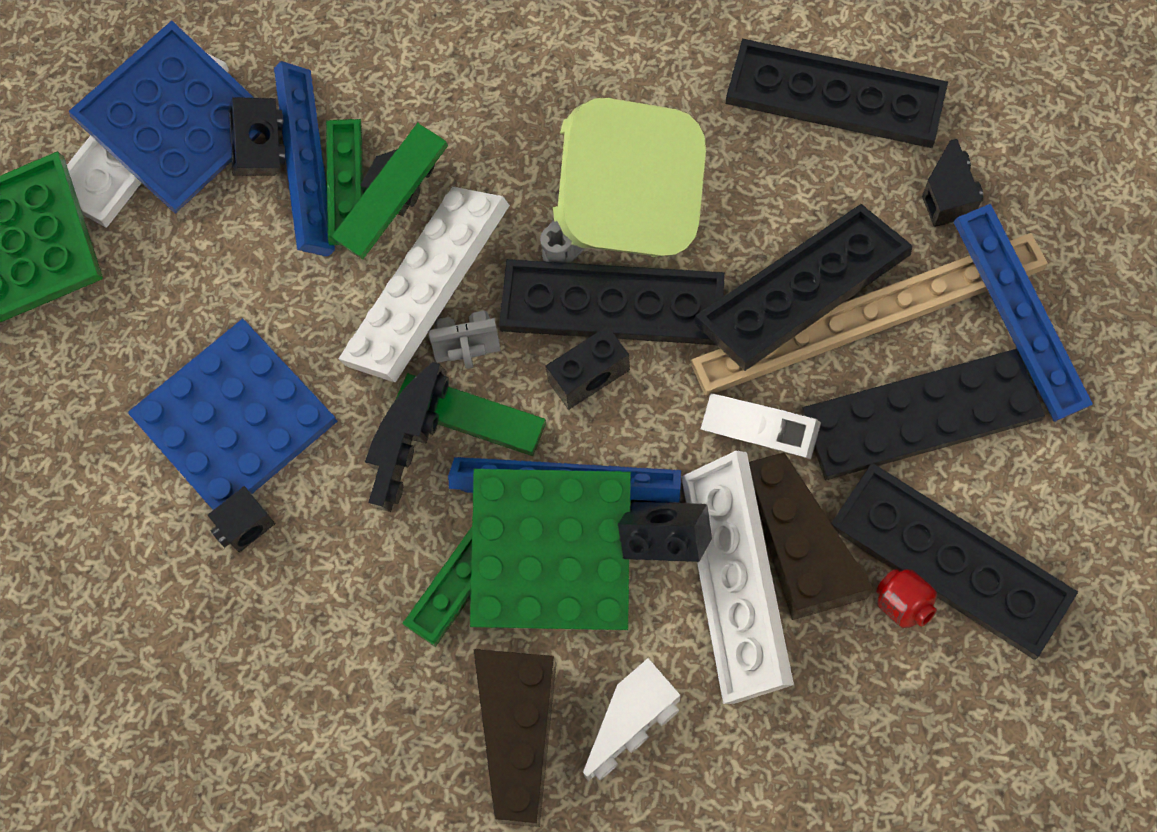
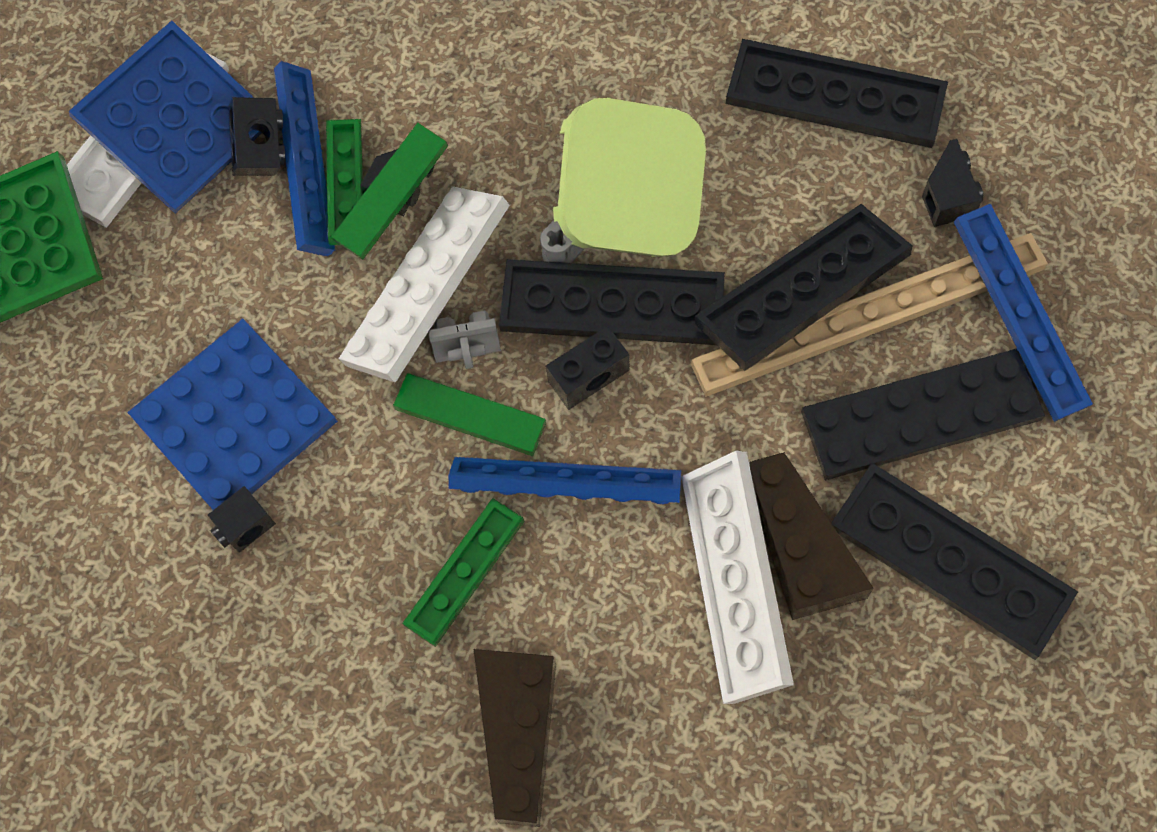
(408, 419): black slope -> none
(549, 549): green plate -> none
(635, 706): white slope -> none
(665, 531): black brick -> none
(761, 425): white slope -> none
(906, 598): red head -> none

